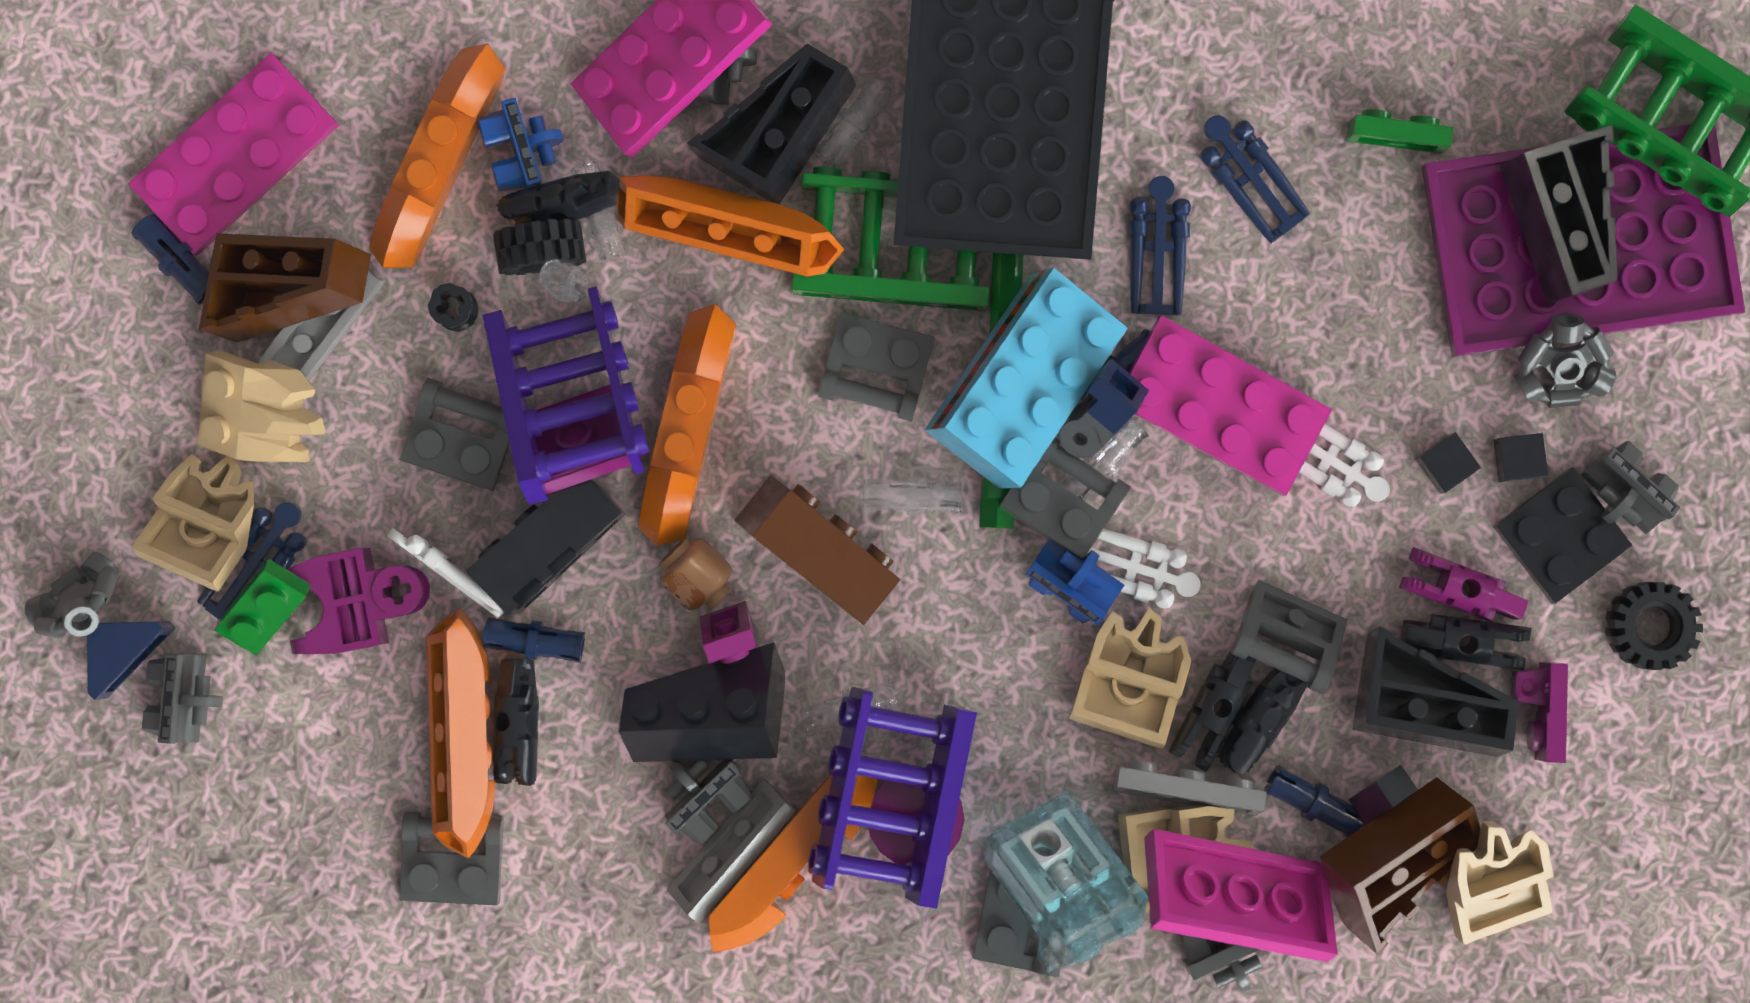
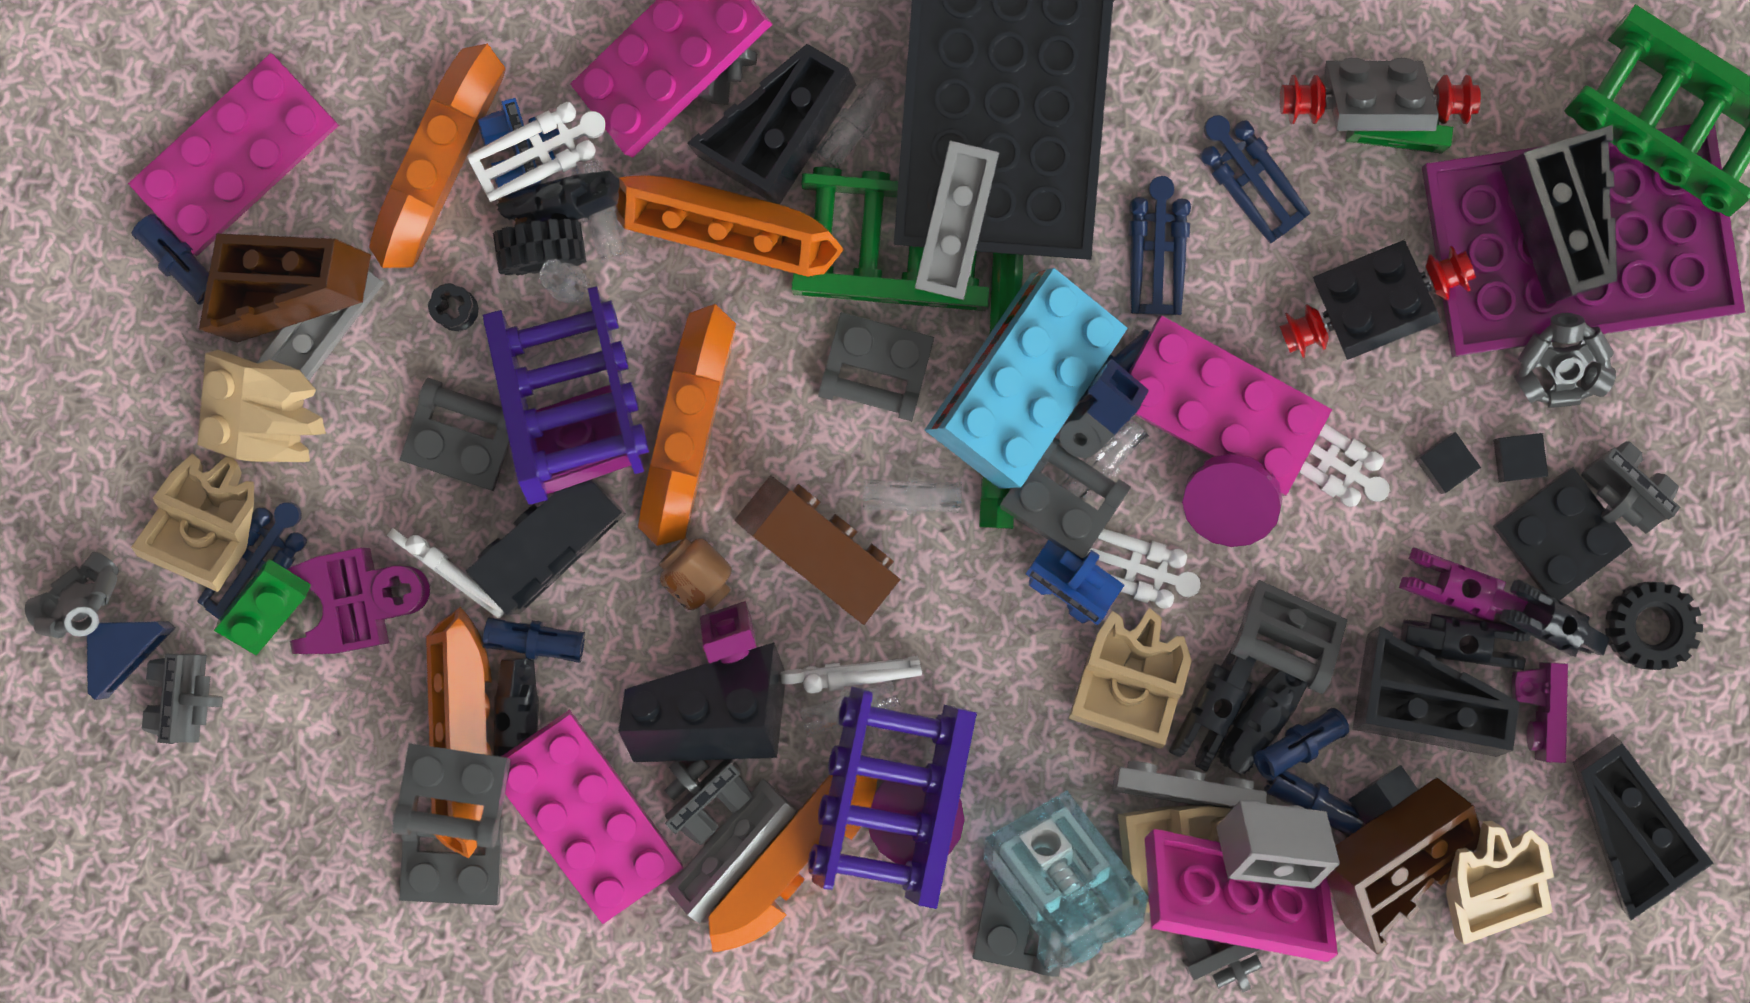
(456, 778): none -> dark grey plate
(587, 817): none -> dark pink plate
(591, 125): none -> white piece
(836, 676): none -> white piece
(956, 220): none -> light grey plate
(1232, 500): none -> magenta tile
(1277, 844): none -> light grey brick
(1301, 744): none -> dark blue pin
(1377, 300): none -> black plate
(1380, 96): none -> dark grey plate
(1554, 622): none -> black hinge
(1637, 828): none -> black wedge

